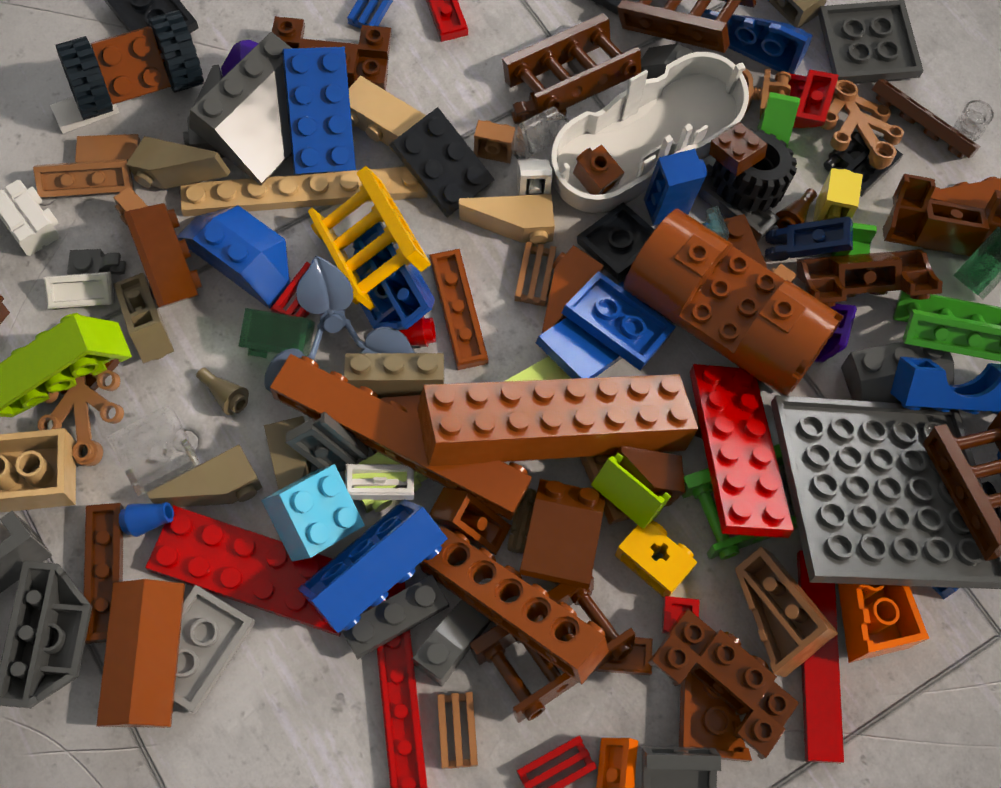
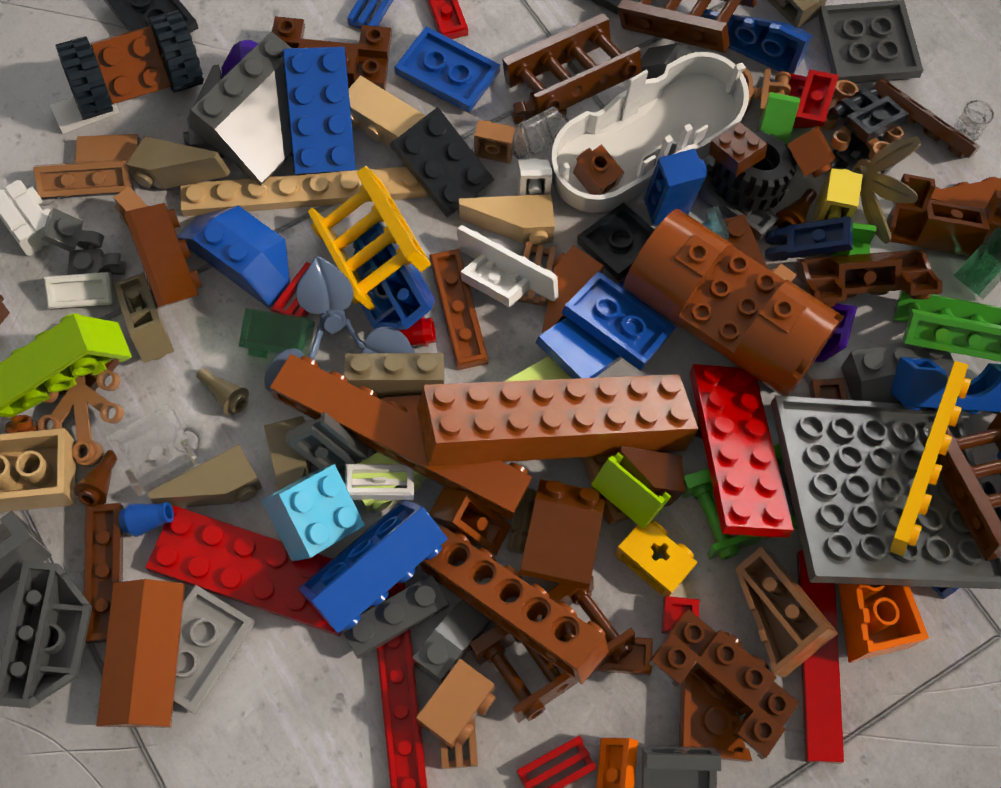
(21, 423): none -> dark orange plate
(67, 232): none -> dark grey plate
(95, 485): none -> reddish brown cone
(447, 69): none -> blue plate
(457, 704): none -> medium nougat brick
(501, 271): none -> white bracket
(812, 152): none -> dark orange brick
(828, 389): none -> reddish brown plate
(867, 115): none -> black plate
(885, 185): none -> dark tan plant
(928, 471): none -> yellow plate

